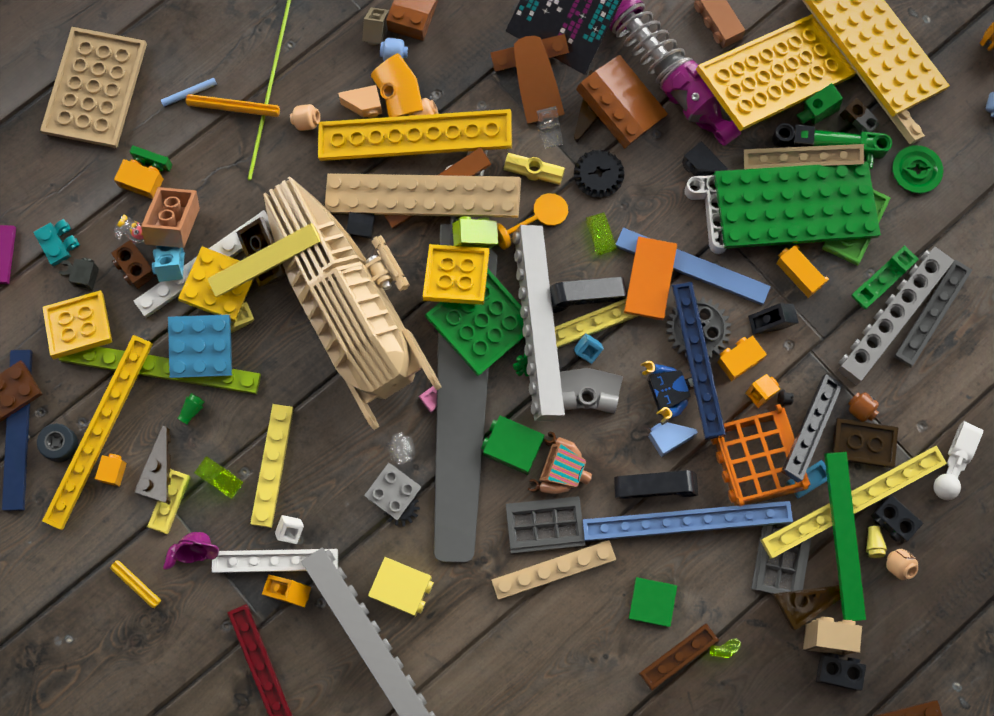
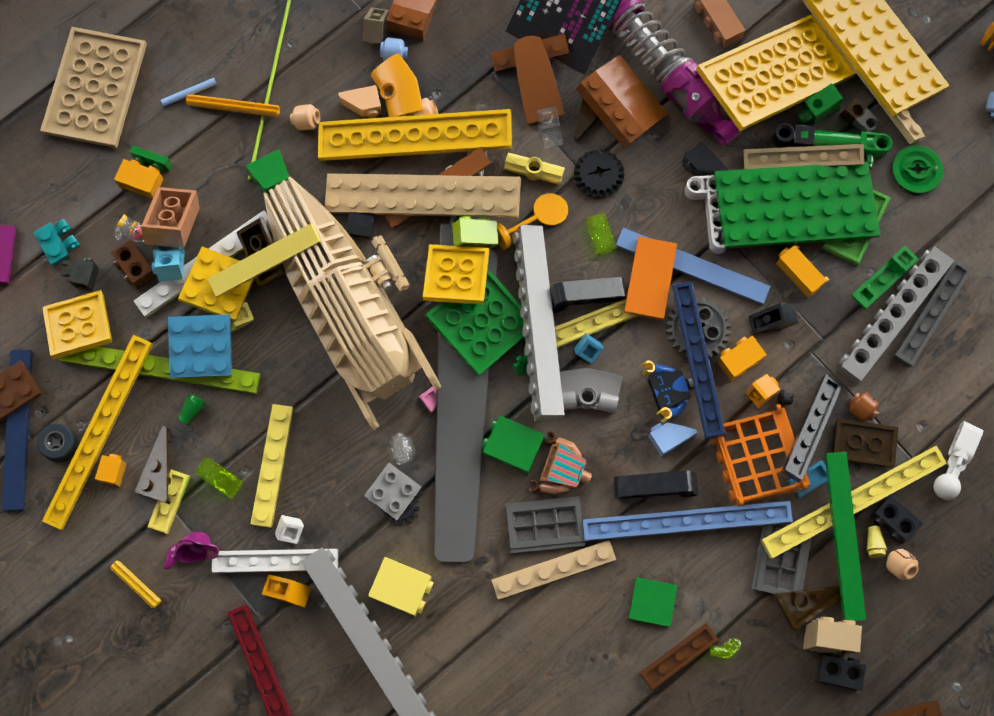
(268, 171): none -> green torso

